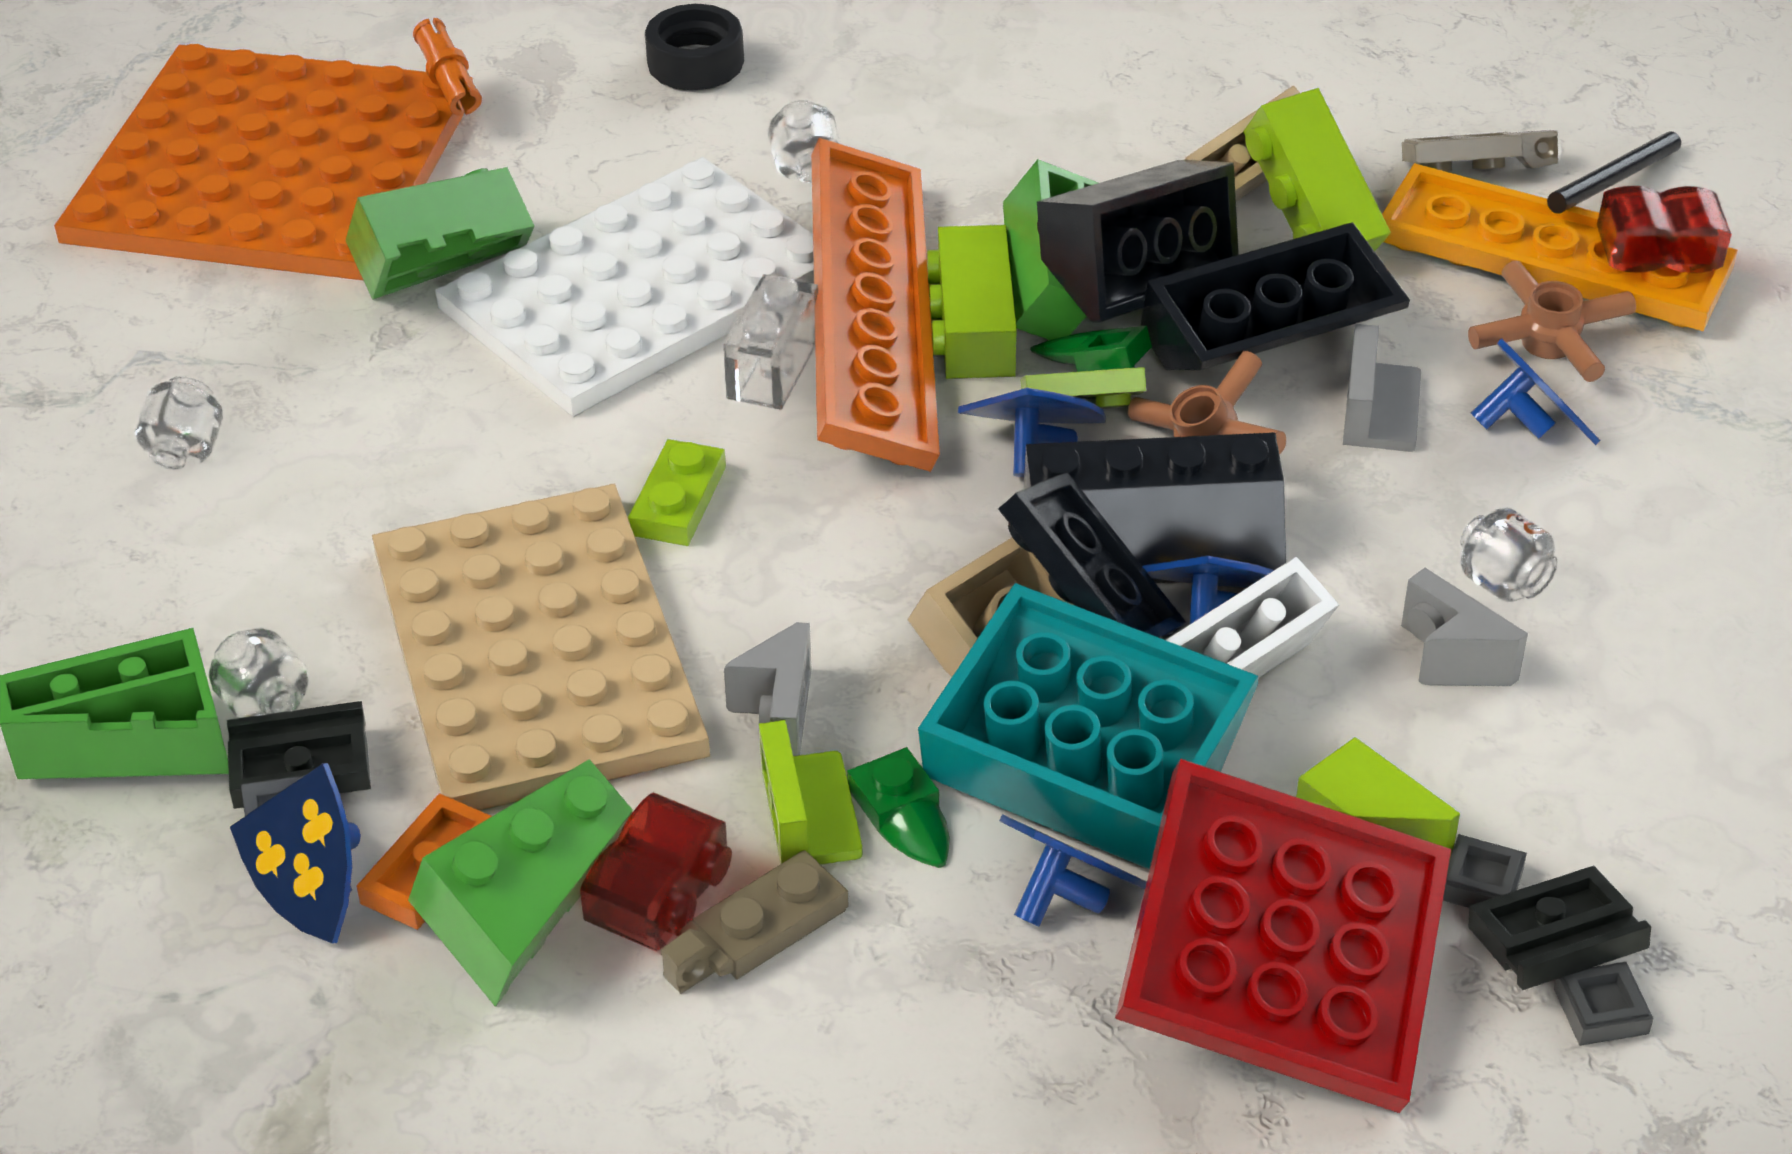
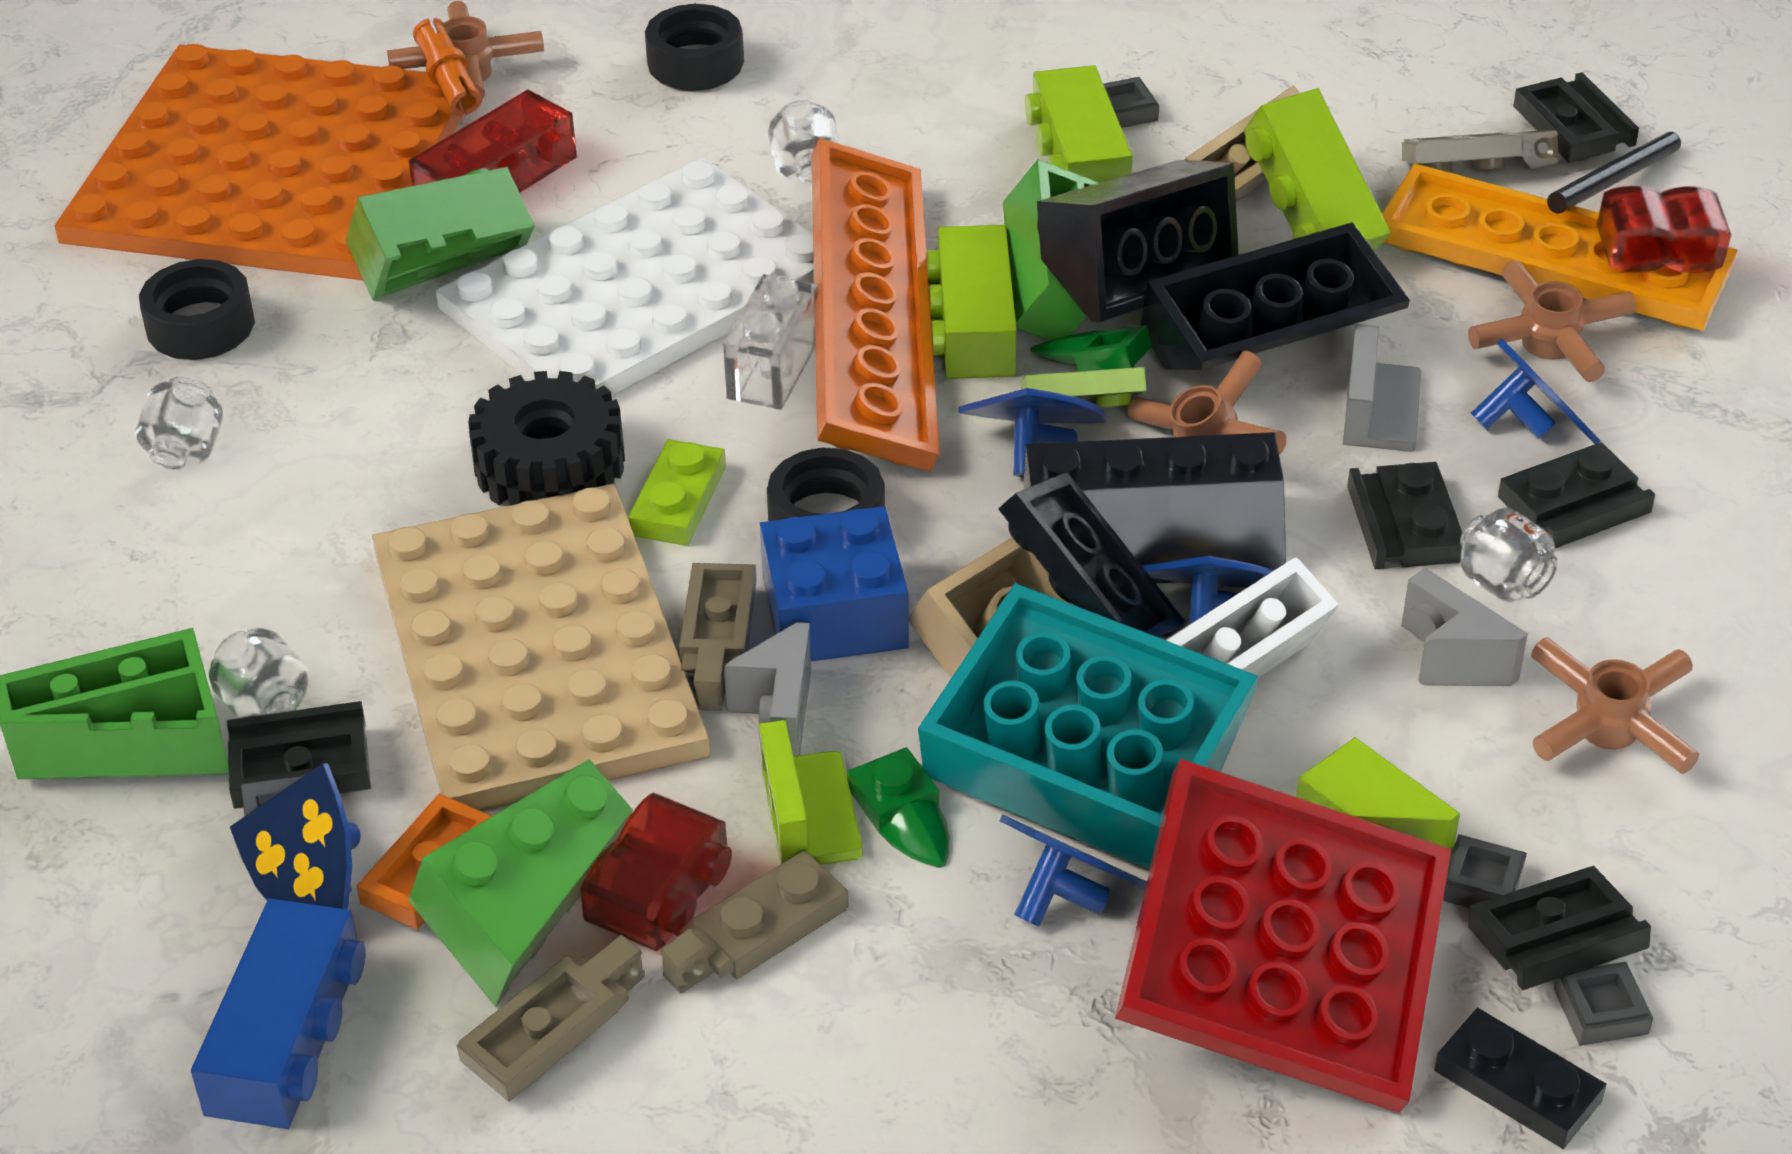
(199, 334): none -> black tyre
(278, 1014): none -> blue brick
(471, 37): none -> nougat bar
(510, 430): none -> black tyre
(521, 134): none -> clear red brick
(551, 1017): none -> dark tan hinge
(716, 626): none -> dark tan hinge
(823, 472): none -> black tyre
(838, 577): none -> blue brick
(1077, 123): none -> lime brick
(1132, 102): none -> dark grey tile
(1406, 515): none -> pearl dark grey plate
(1520, 1077): none -> black plate
(1577, 494): none -> pearl dark grey plate
(1581, 115): none -> pearl dark grey plate
(1613, 705): none -> nougat bar

